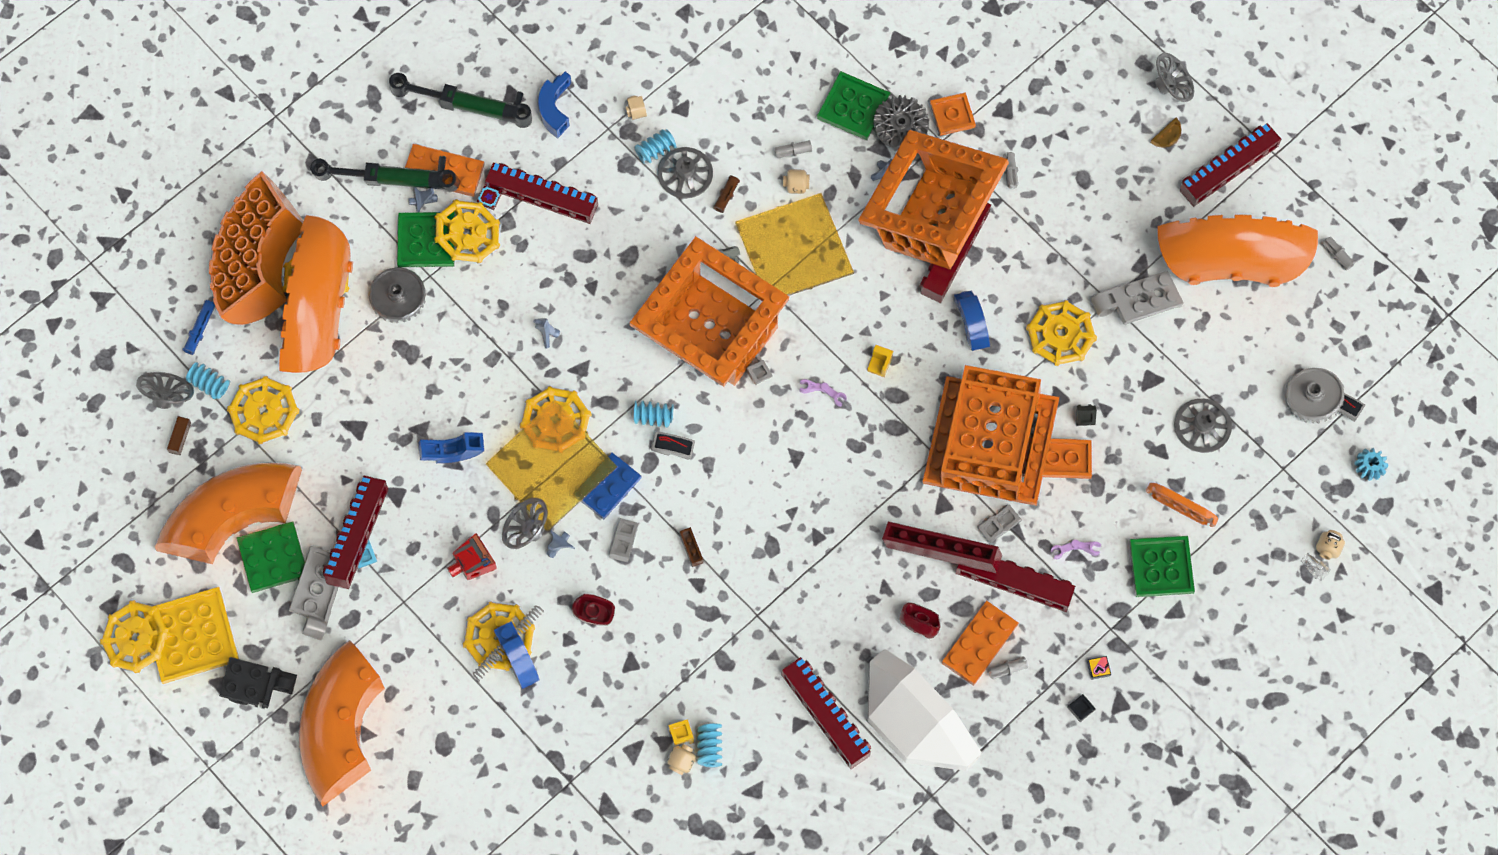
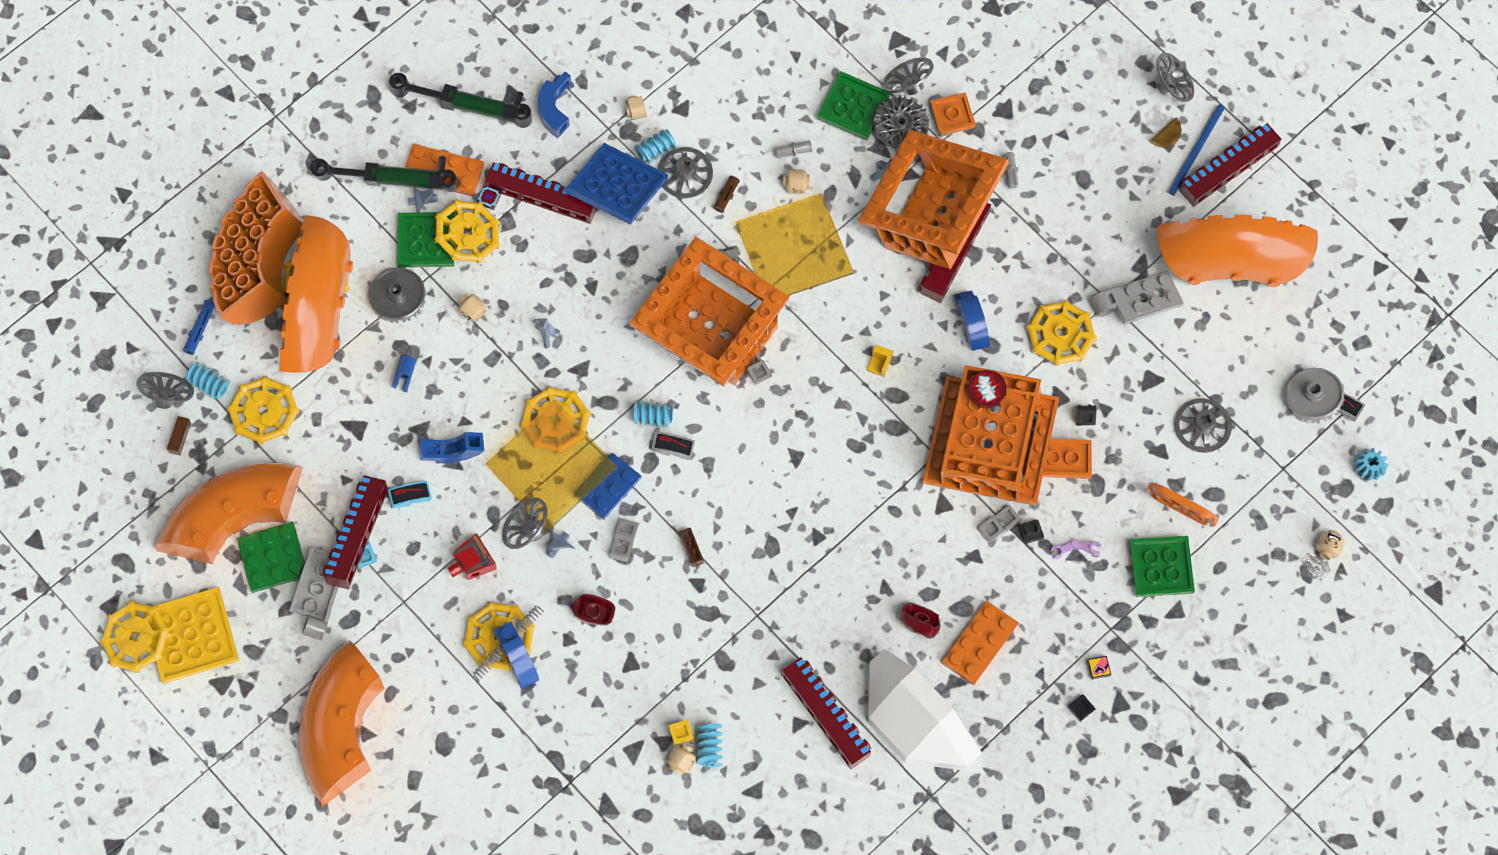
(251, 683): black plate -> none
(404, 370): none -> blue hinge
(409, 493): none -> slope
(472, 307): none -> tan head
(617, 183): none -> blue plate
(824, 387): lavender piece -> none
(912, 81): none -> flat silver wheel
(942, 547): dark red brick -> none
(987, 389): none -> tile
(1008, 668): light grey axle -> none
(1024, 583): dark red brick -> none
(1031, 531): none -> pearl dark grey tile
(1197, 148): none -> blue piece
(1338, 253): light grey axle -> none

